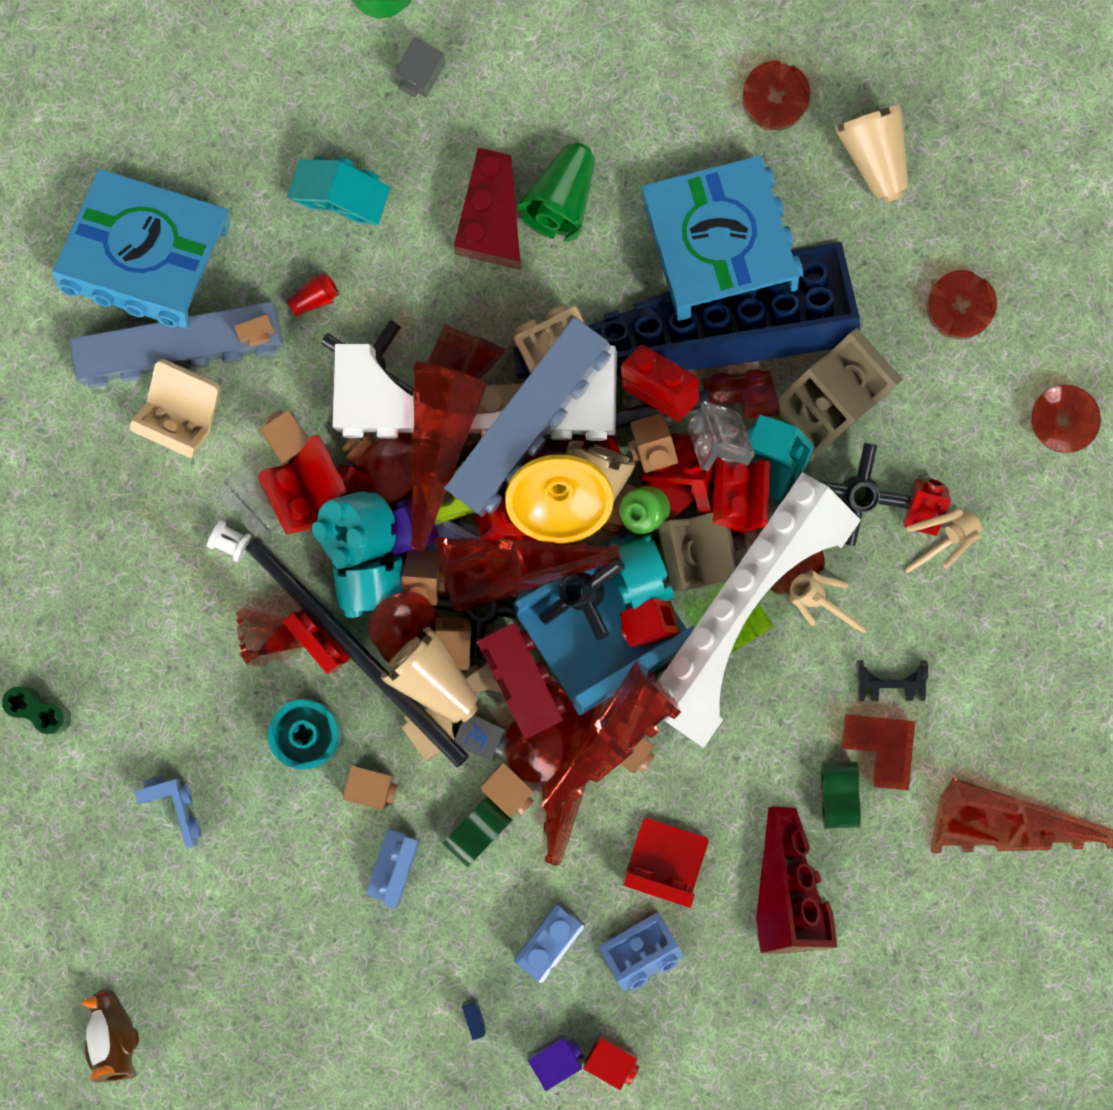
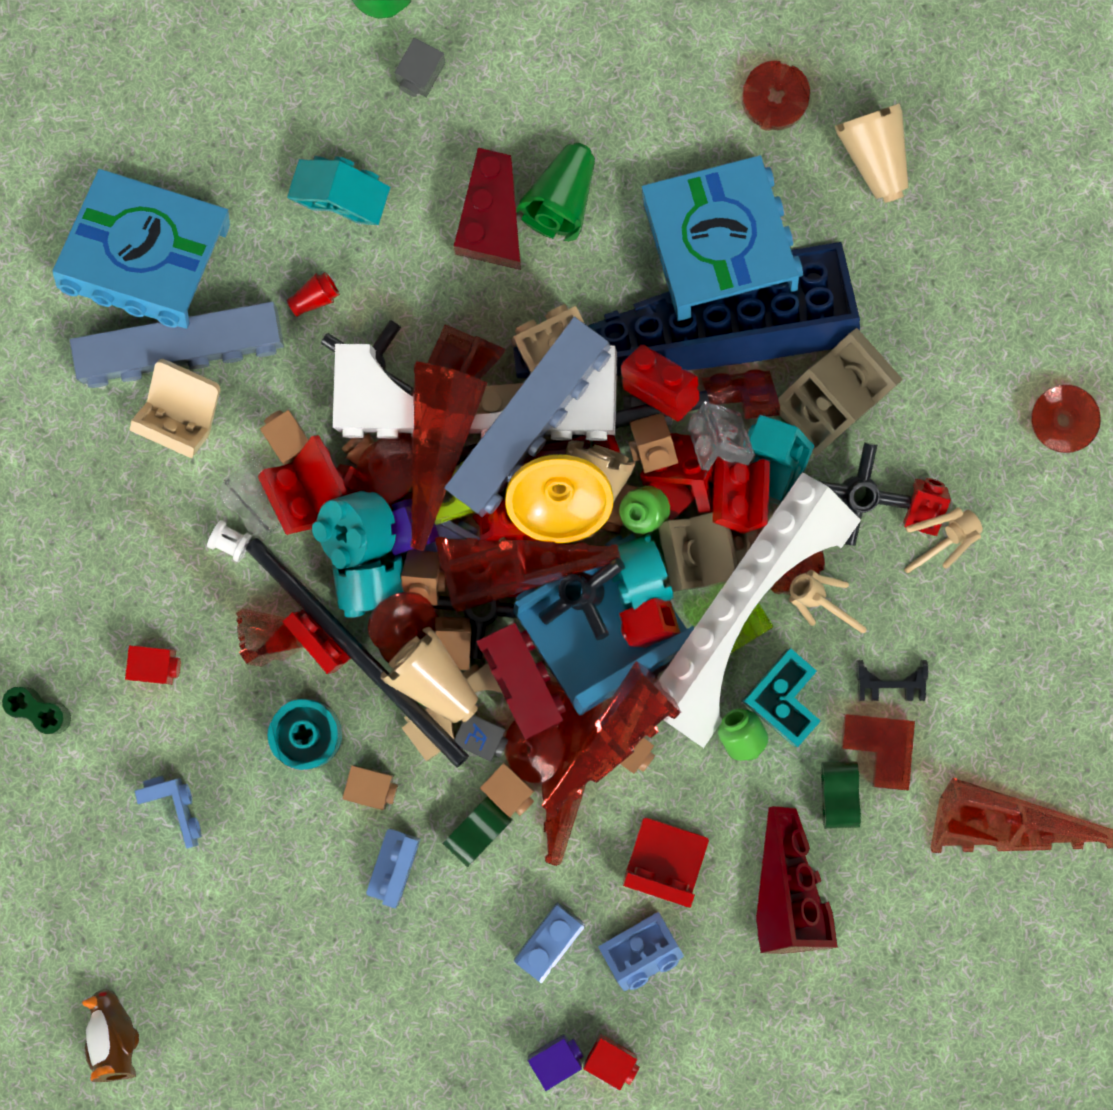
(152, 665): none -> red brick
(255, 331): medium nougat plate -> none
(474, 1018): dark blue tile -> none
(743, 735): none -> bright green head
(775, 701): none -> teal brick
(972, 289): clear red plate -> none

